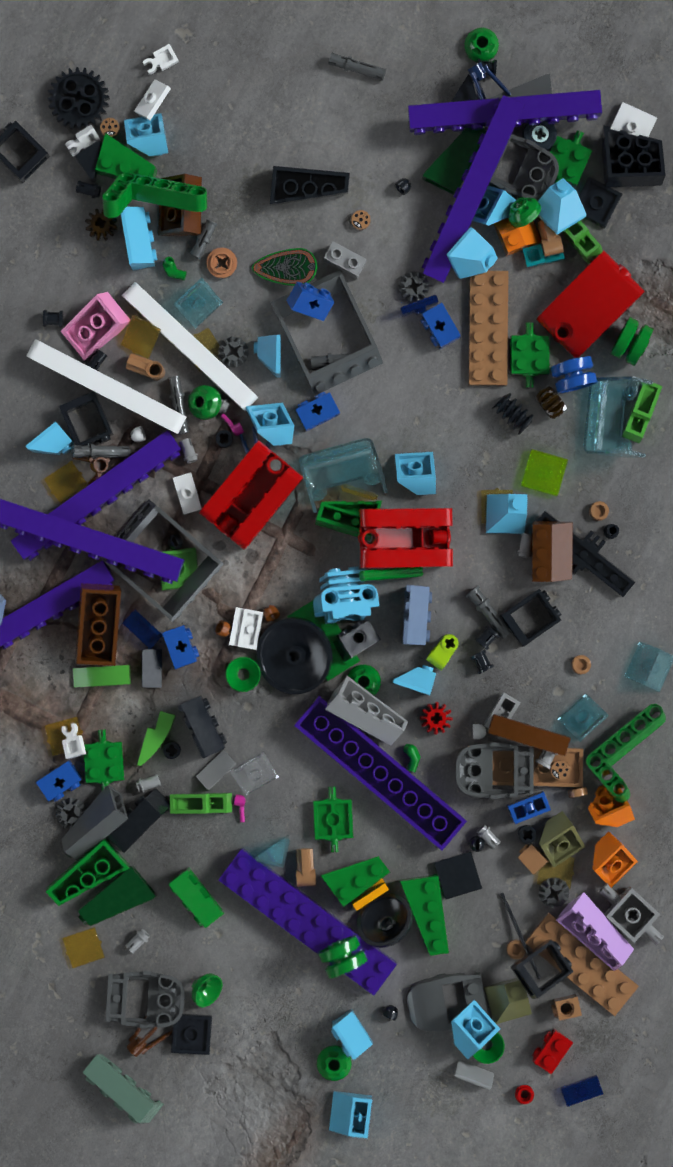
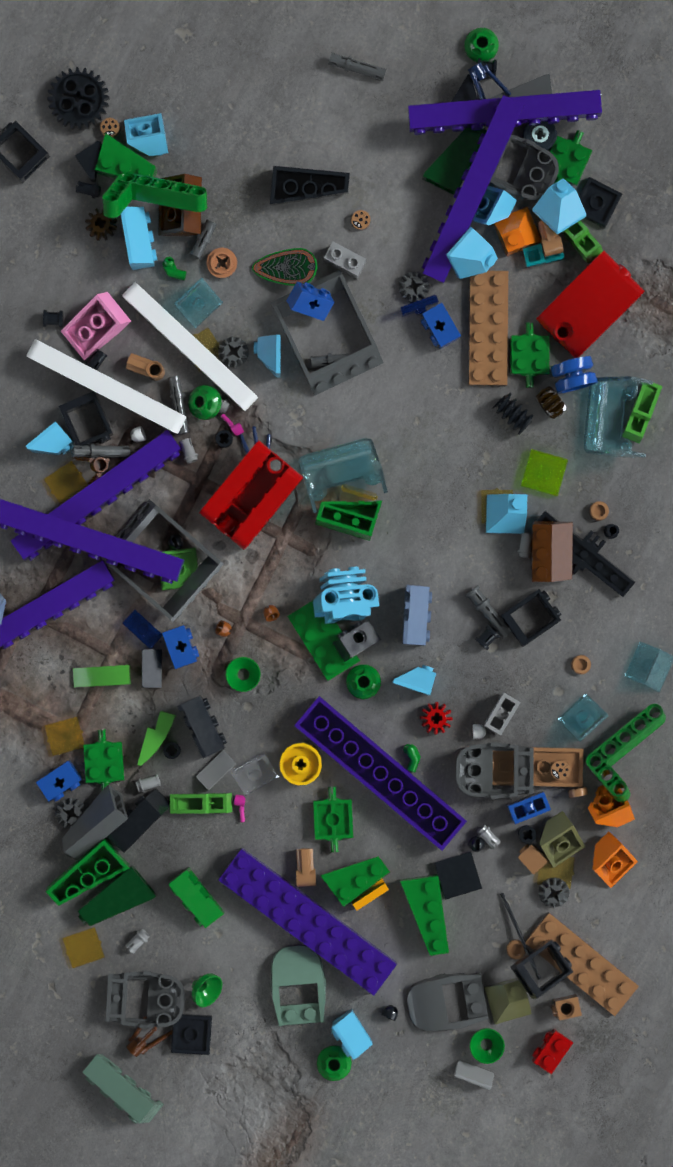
(74, 744): white plate -> none
(84, 139): white plate -> none
(98, 624): reddish brown brick -> none
(140, 336): clear yellow piece -> none
(152, 99): white plate -> none
(164, 58): white plate -> none
(187, 493): white plate -> none
(246, 628): white plate -> none
(272, 423): medium azure slope -> none
(275, 854): clear light blue slope -> none
(294, 655): black dish -> none
(295, 967): none -> sand green slope
(296, 774): none -> yellow wheel
(311, 420): blue brick -> none
(341, 955): green wheel -> none
(350, 1114): medium azure slope -> none
(366, 711): light grey wedge -> none
(378, 915): black dish -> none
(392, 573): green axle -> none
(403, 186): black hinge -> none
(406, 538): red panel -> none
(416, 472): medium azure slope -> none
(440, 654): lime piece -> none
(472, 1029): medium azure slope -> none
(482, 661): black bush -> none
(523, 211): green piece -> none
(524, 1100): red plate -> none
(529, 735): reddish brown slope -> none
(546, 759): light grey bush -> none
(581, 1090): clear blue plate -> none
(595, 931): lavender wedge -> none
(631, 159): black wedge -> none
(631, 901): light grey brick -> none
(632, 341): green wheel -> none
(633, 121): white plate -> none

